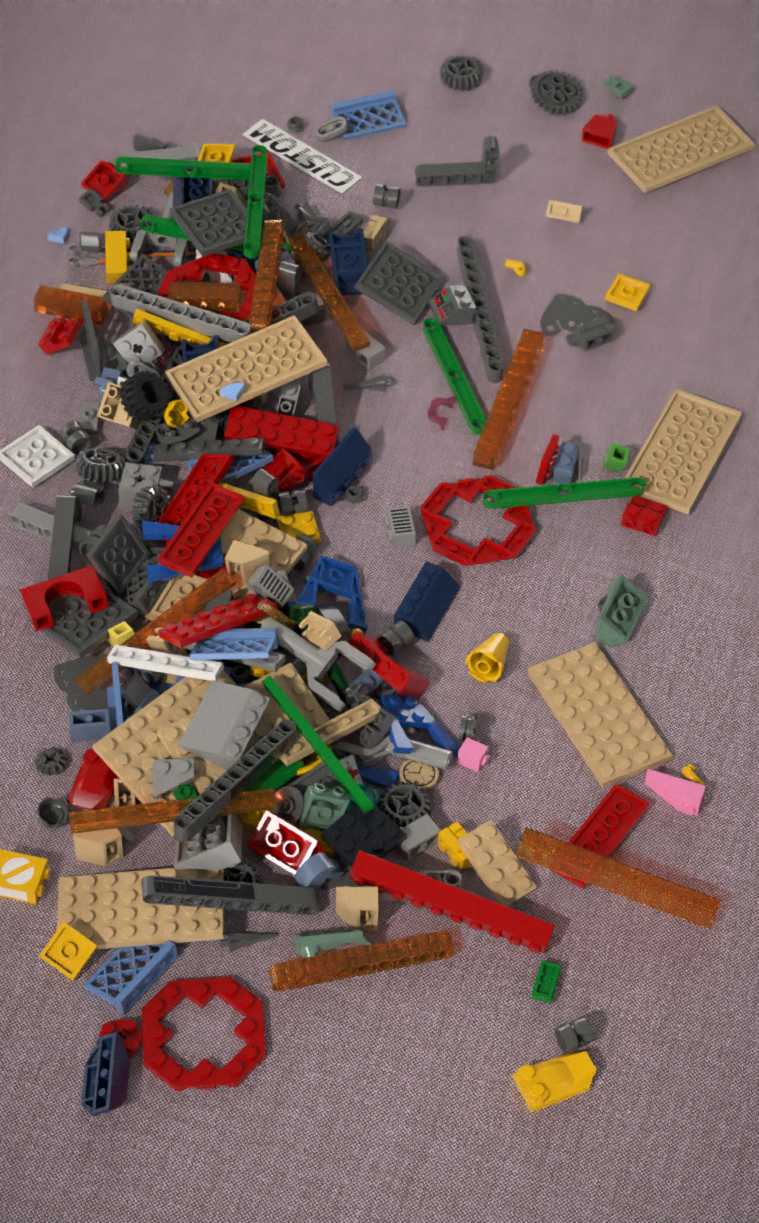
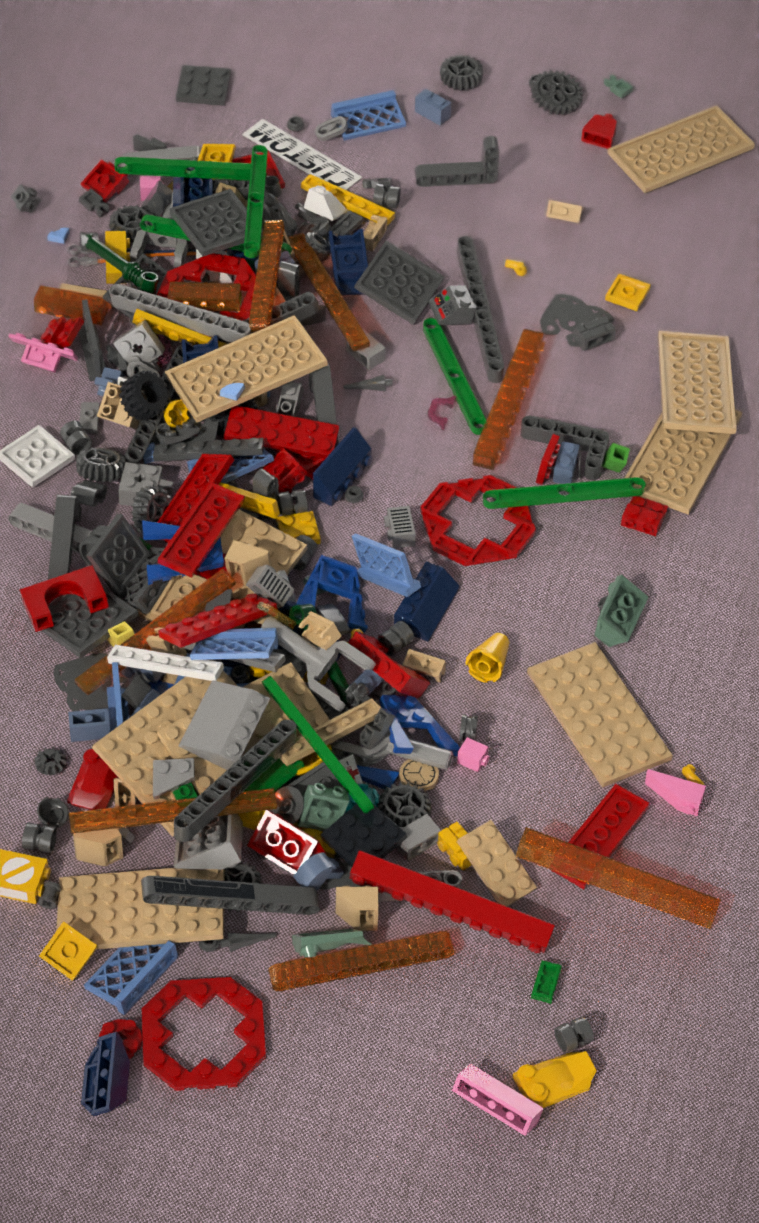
(25, 198): none -> dark grey brick
(38, 837): none -> dark grey wheel
(40, 354): none -> bright pink bracket
(50, 894): none -> dark grey bush
(131, 271): none -> dark green piece
(147, 184): none -> bright pink brick
(157, 199): none -> dark grey slope
(203, 85): none -> dark grey plate
(209, 947): none -> dark grey plate
(324, 203): none -> white slope
(349, 200): none -> yellow plate
(368, 183): none -> dark grey plate
(390, 576): none -> medium blue fence
(425, 664): none -> tan hinge
(432, 107): none -> sand blue brick
(497, 1099): none -> bright pink brick
(590, 440): none -> dark grey beam
(696, 382): none -> tan plate

